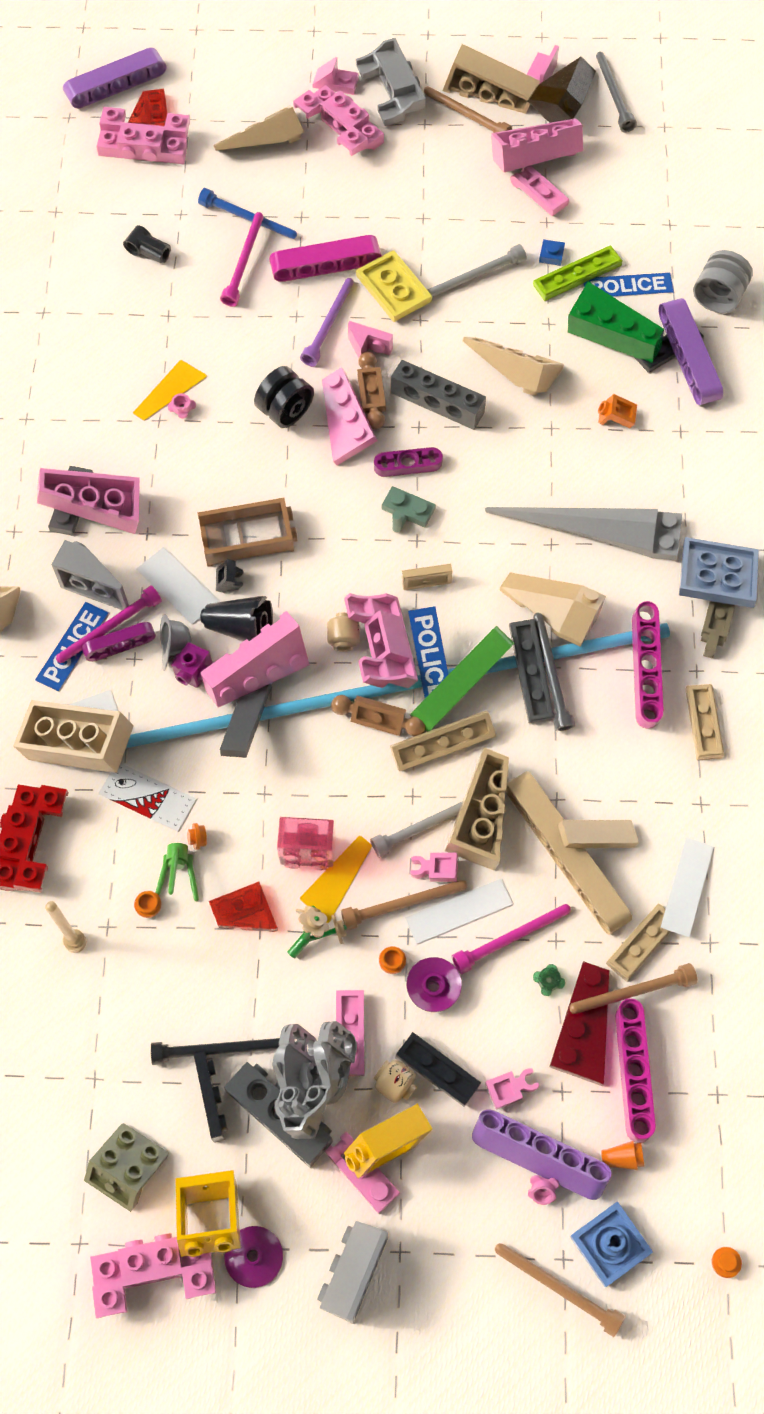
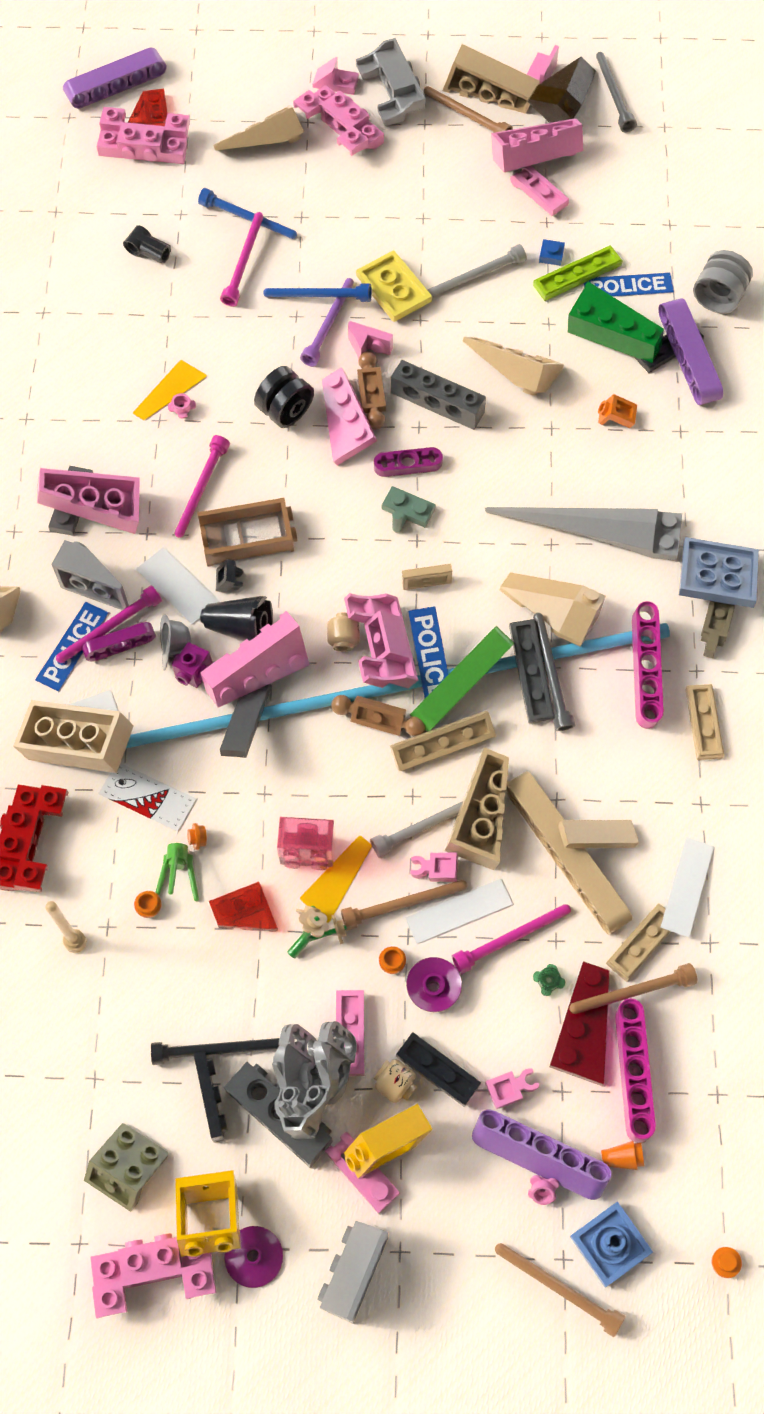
(218, 446): none -> dark pink piece
(324, 258): dark pink beam -> none
(361, 292): none -> blue piece

